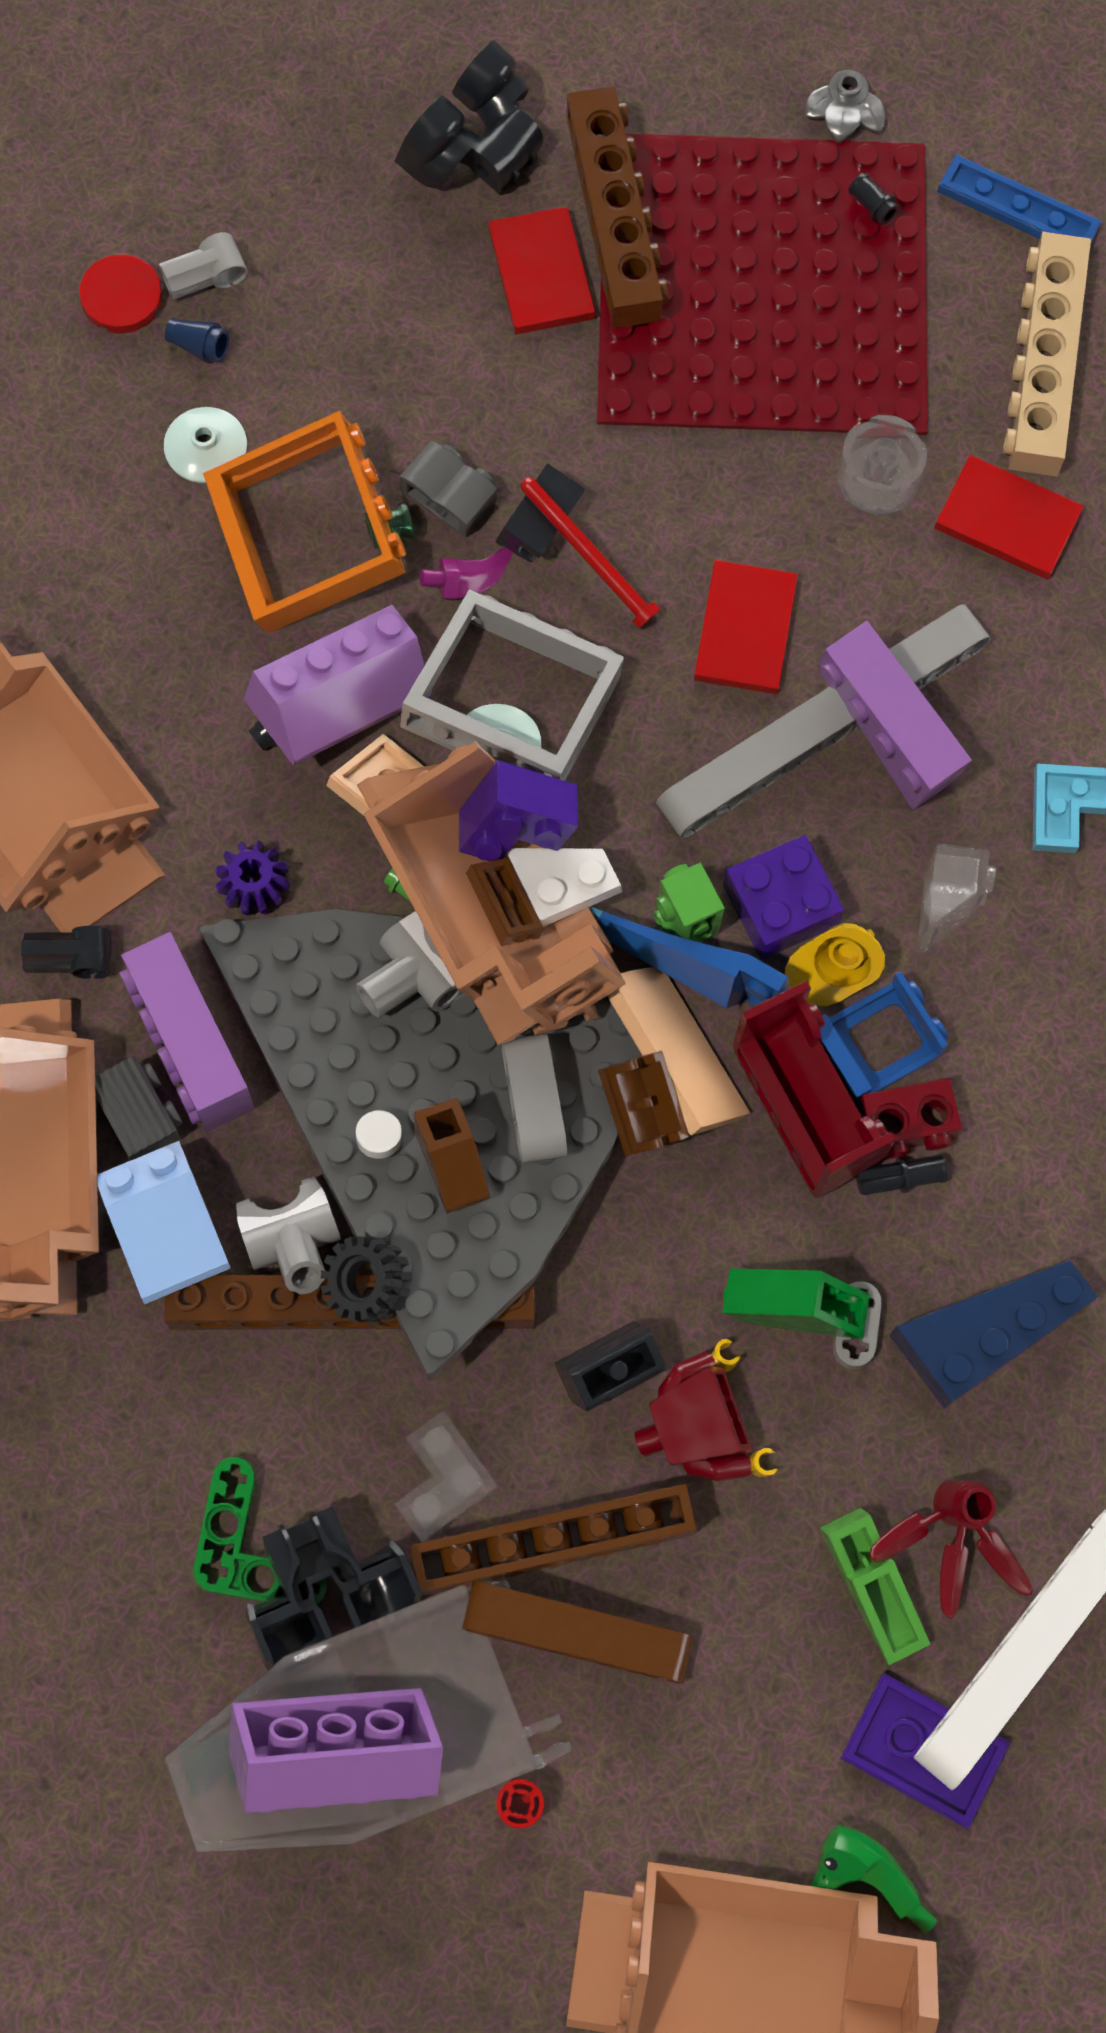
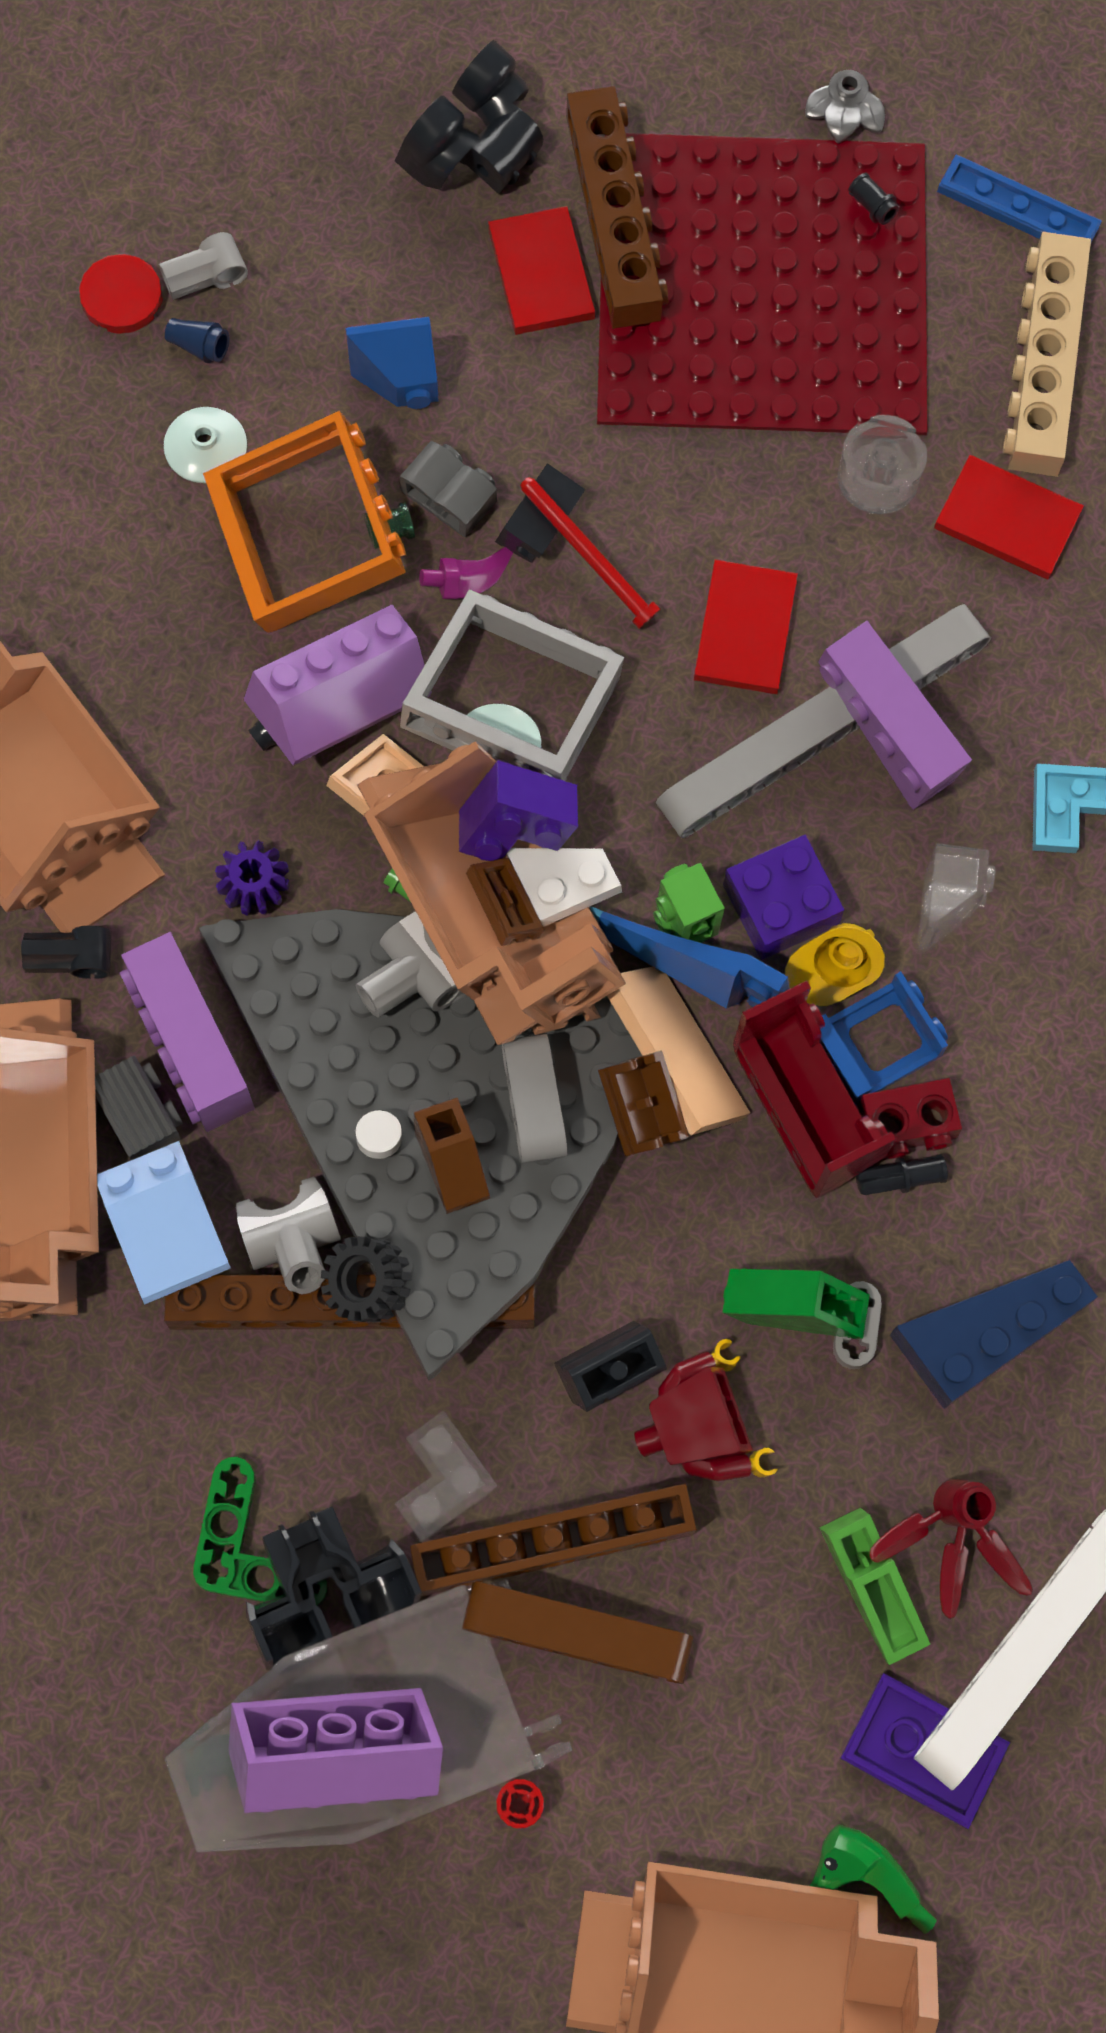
(395, 360): none -> blue slope

